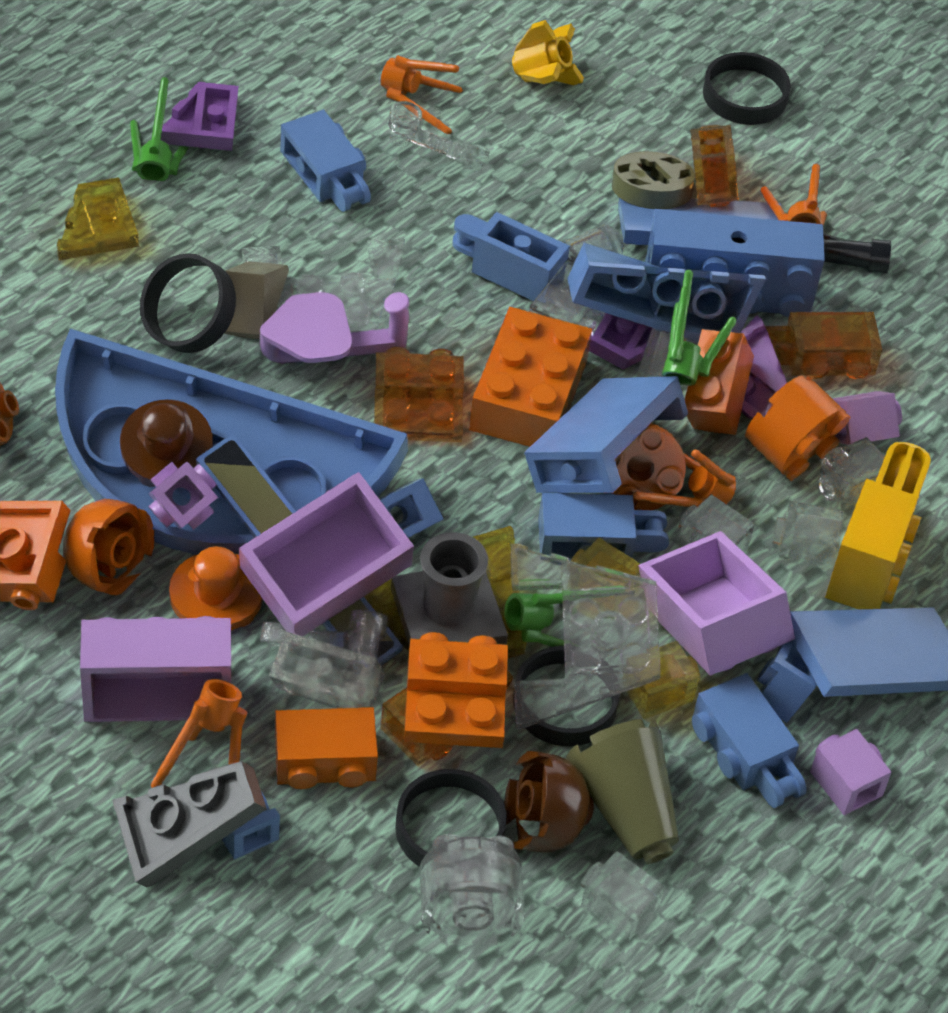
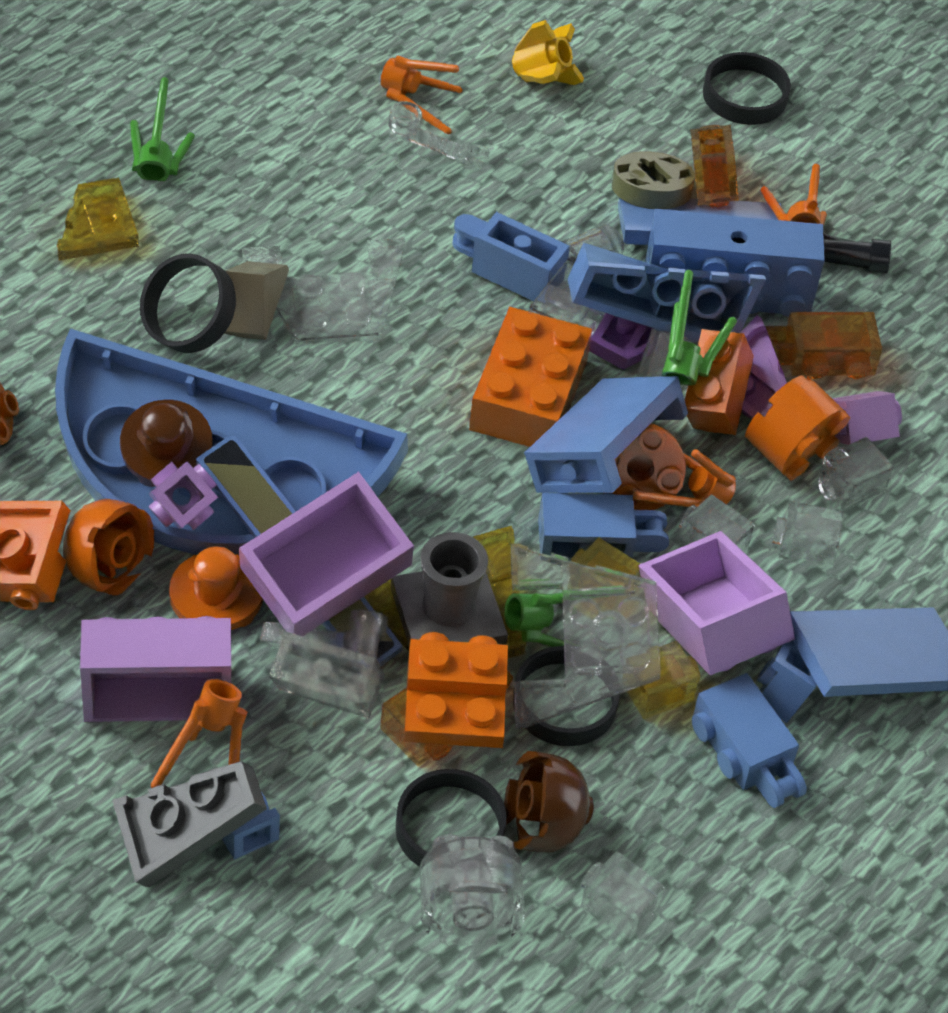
(204, 118): medium lavender wing -> none
(317, 330): lavender piece -> none
(325, 159): medium blue brick -> none
(325, 746): orange brick -> none
(416, 504): medium blue brick -> none
(420, 394): clear orange plate -> none
(631, 787): olive cone -> none
(850, 770): lavender brick -> none
(877, 531): yellow brick -> none

